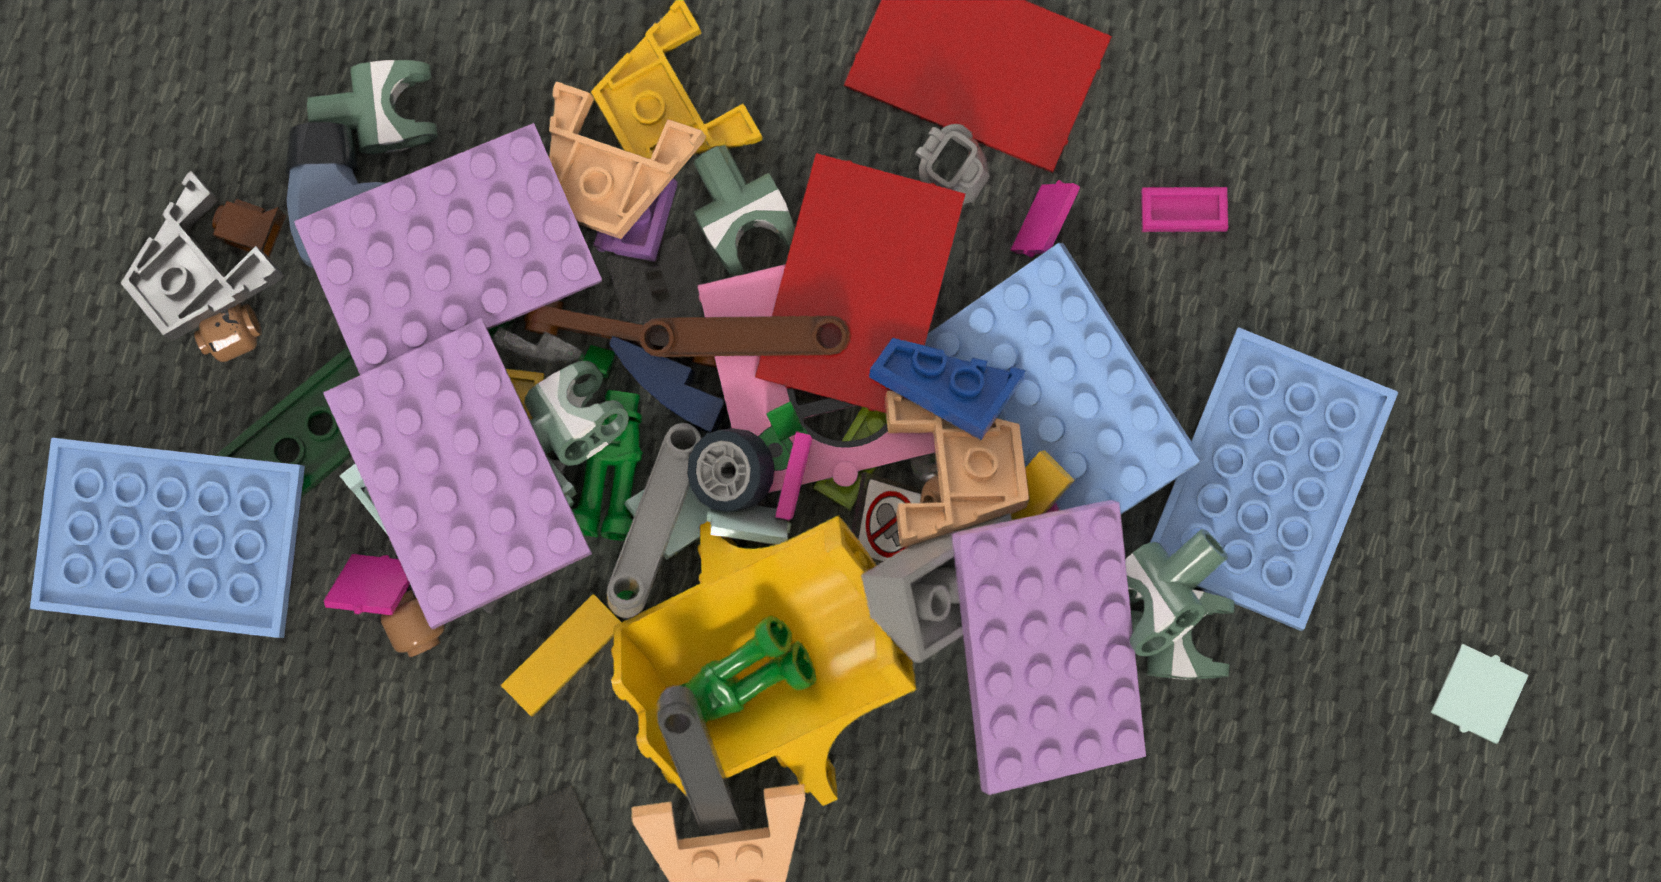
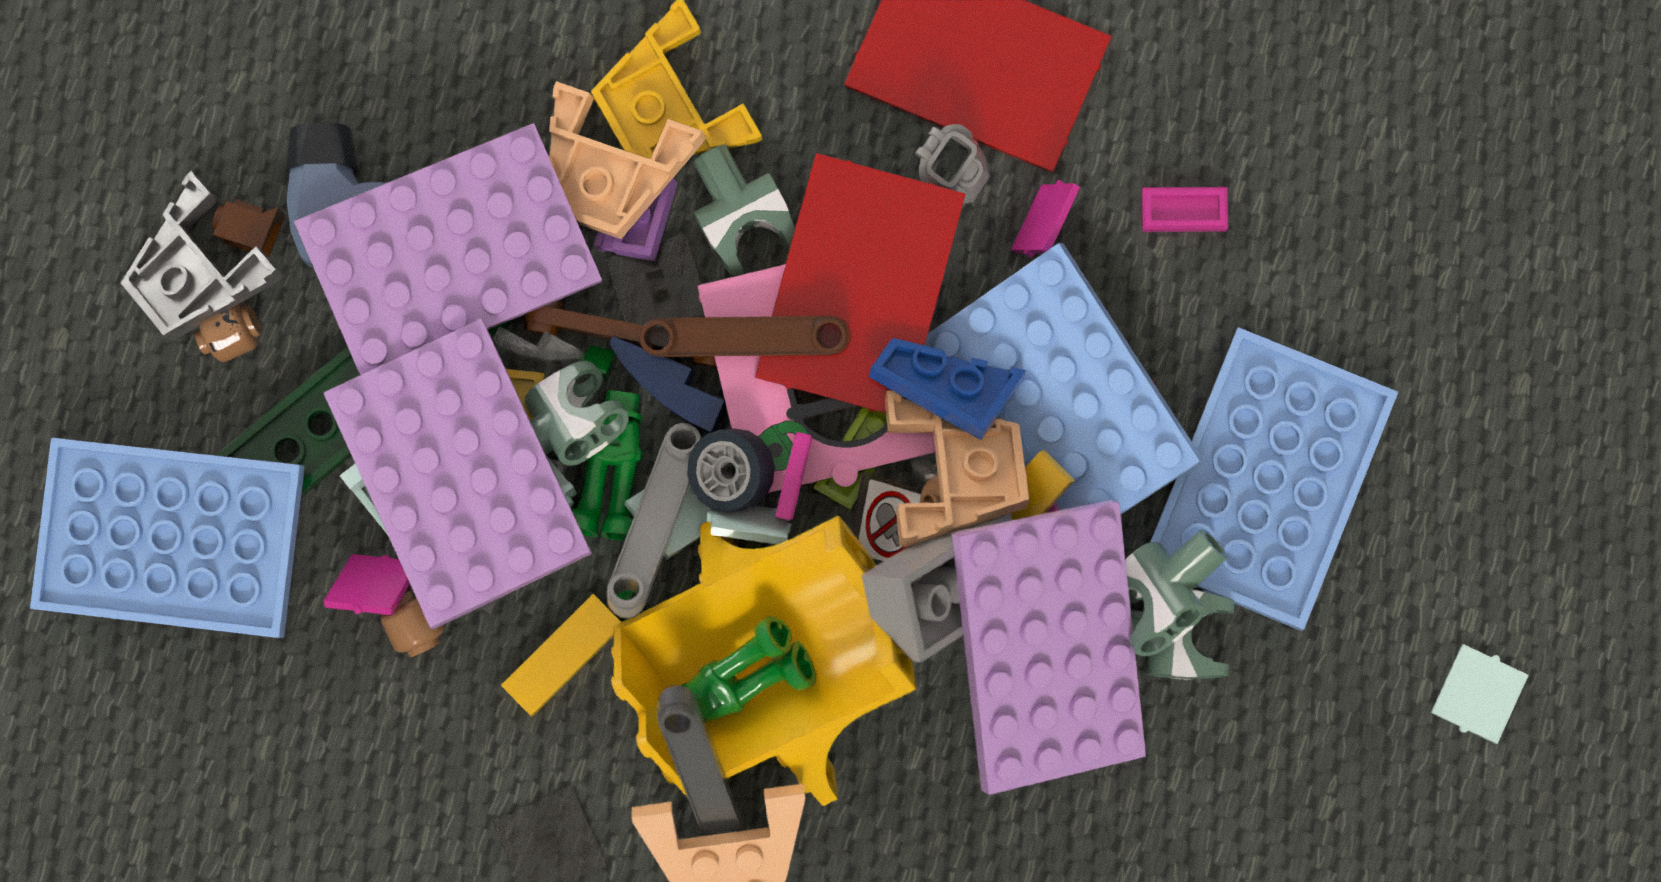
(372, 106): sand green connector -> none
(785, 421): green piece -> none

